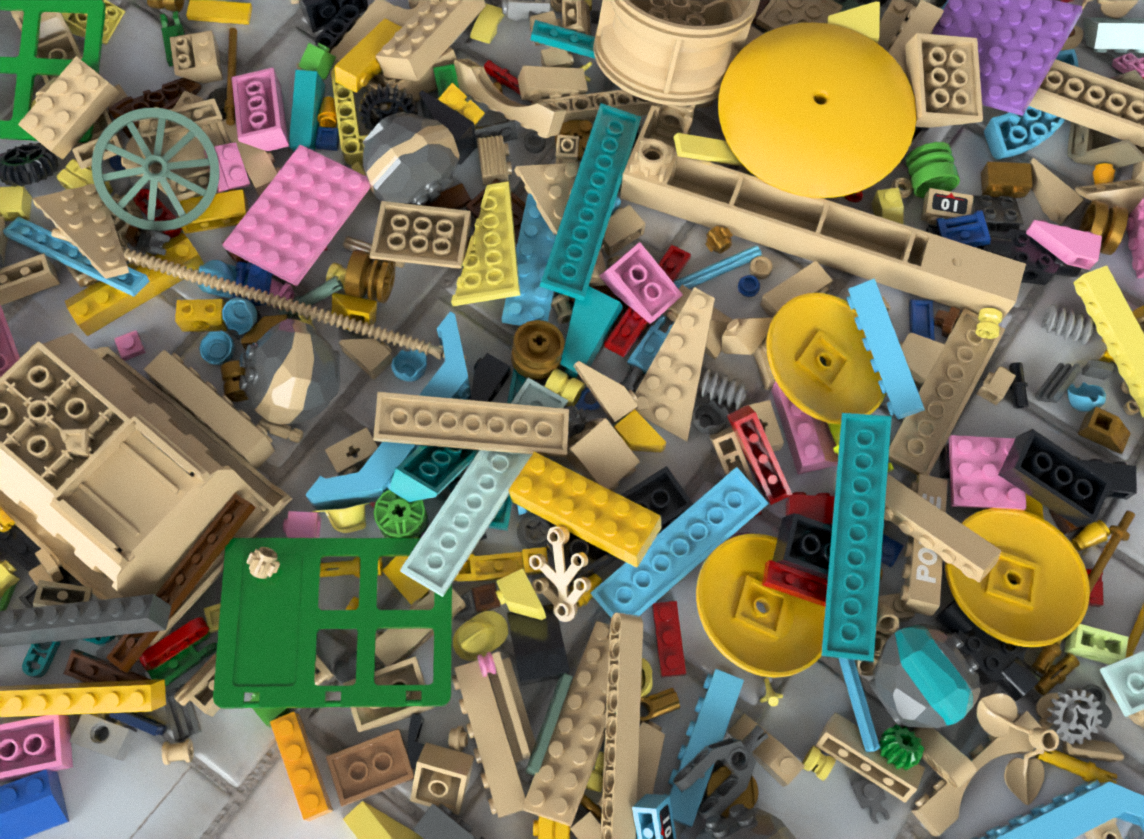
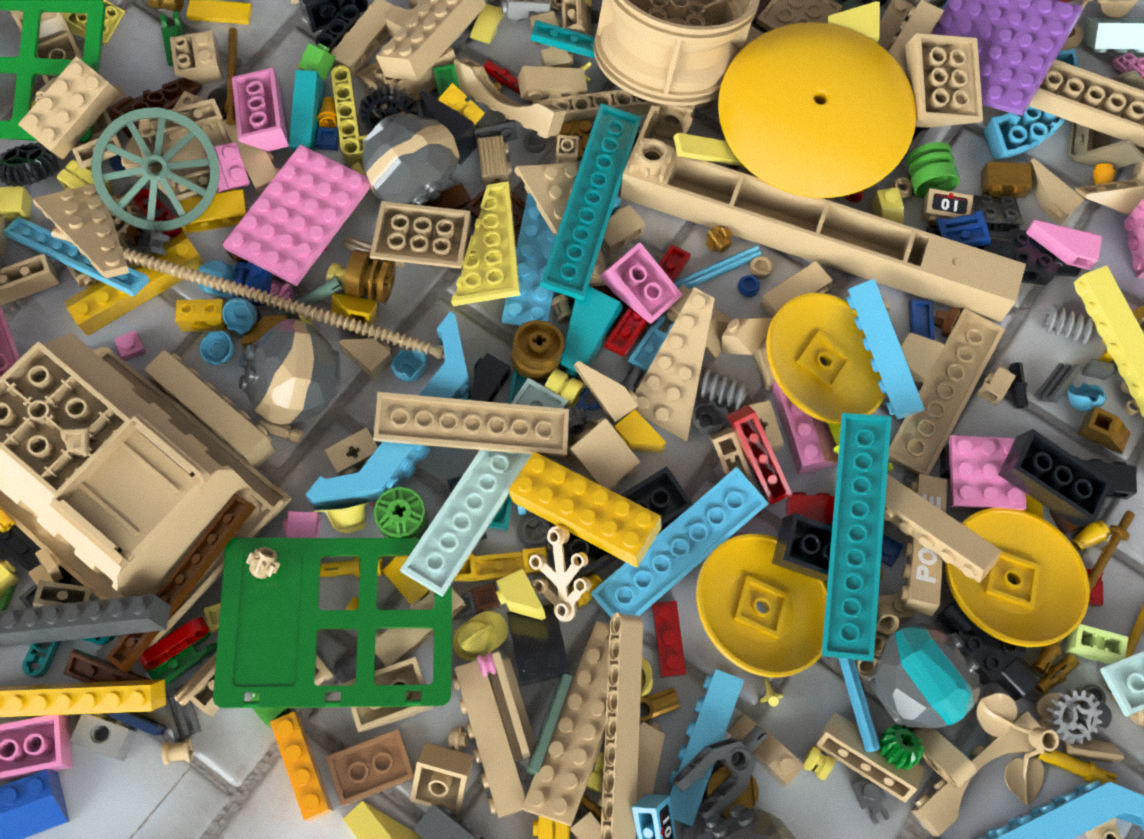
(230, 376): pearl gold wheel -> none
(361, 63): yellow brick -> none
(414, 747): black slope -> none
(429, 471): teal slope -> none
(795, 582): red plate -> none
(989, 321): light yellow wheel -> none
(1105, 223): pearl gold wheel -> none

